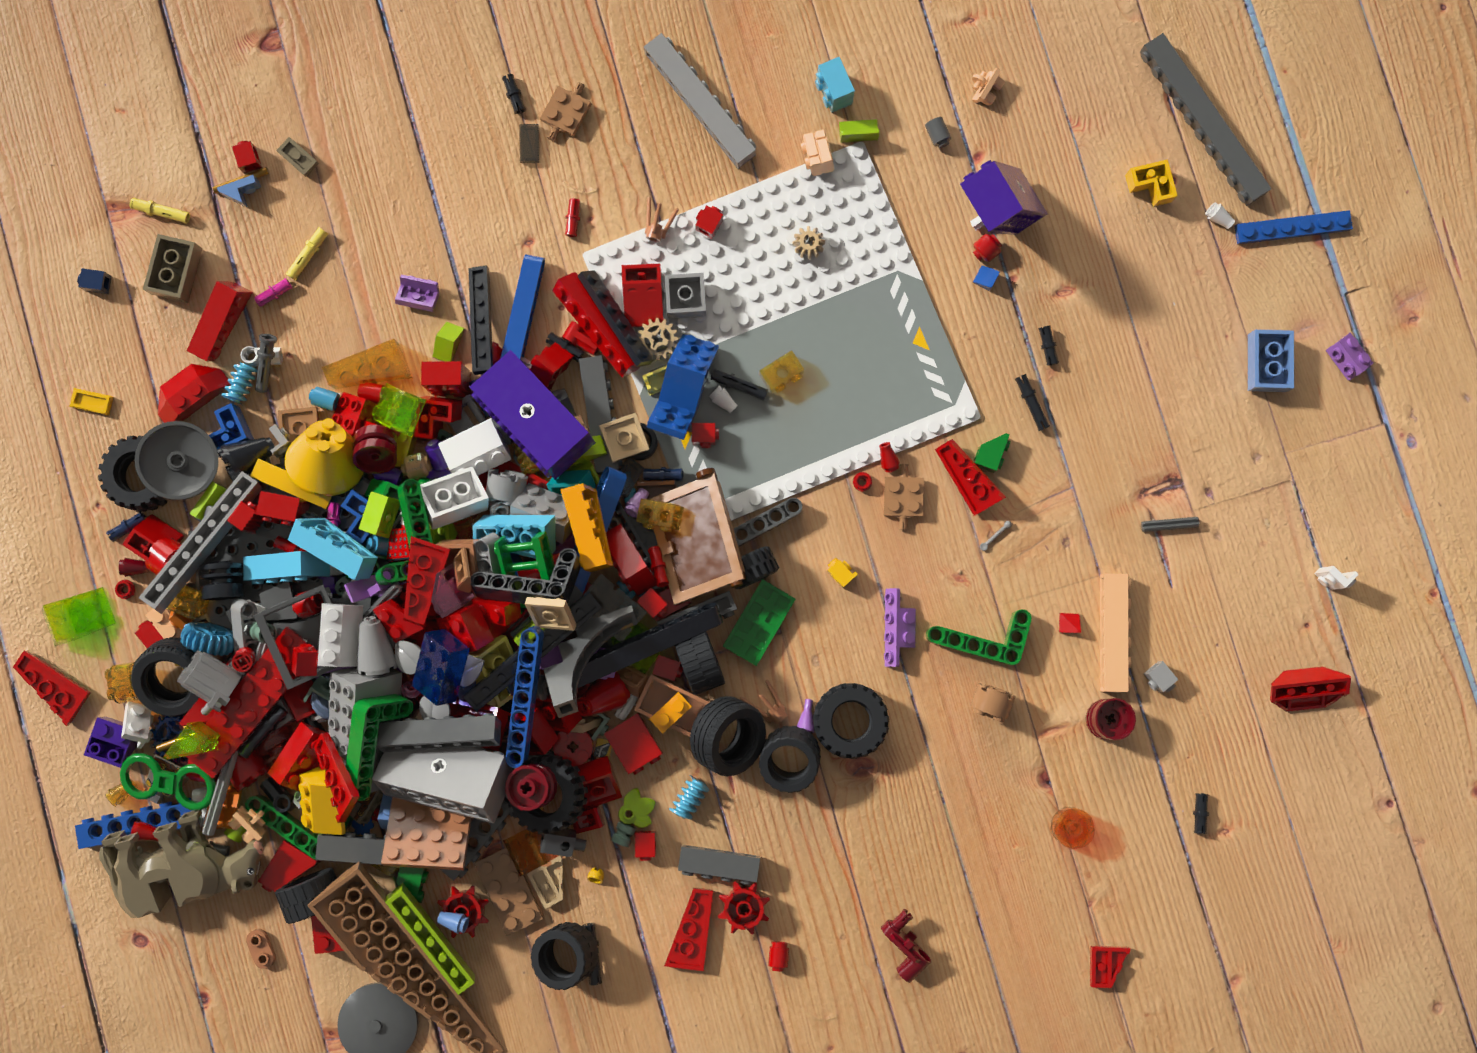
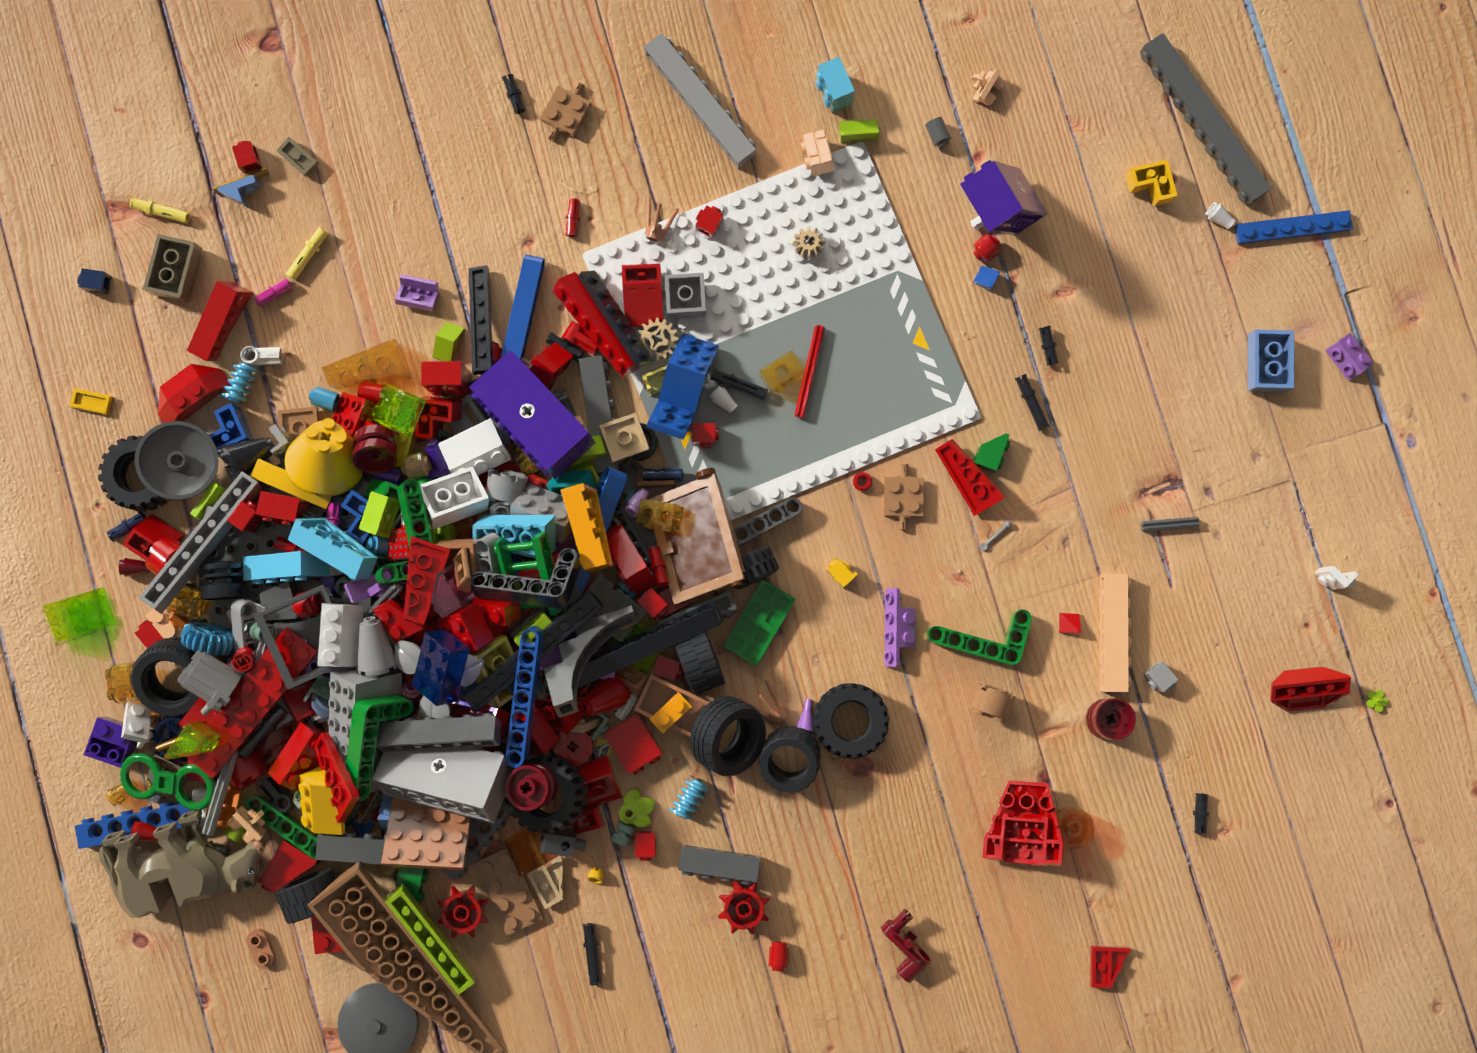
(58, 690): red wing -> none
(120, 586): red plate -> none
(265, 354): dark grey pin -> none
(305, 660): red brick -> none
(454, 921): medium blue cone -> none
(529, 143): clear smoke tile -> none
(547, 968): black tyre -> none
(550, 613): tan plate -> none
(691, 937): red wing -> none
(809, 371): none -> red axle
(889, 459): red cone -> none
(1025, 827): none -> red wedge
(1376, 700): none -> lime plant

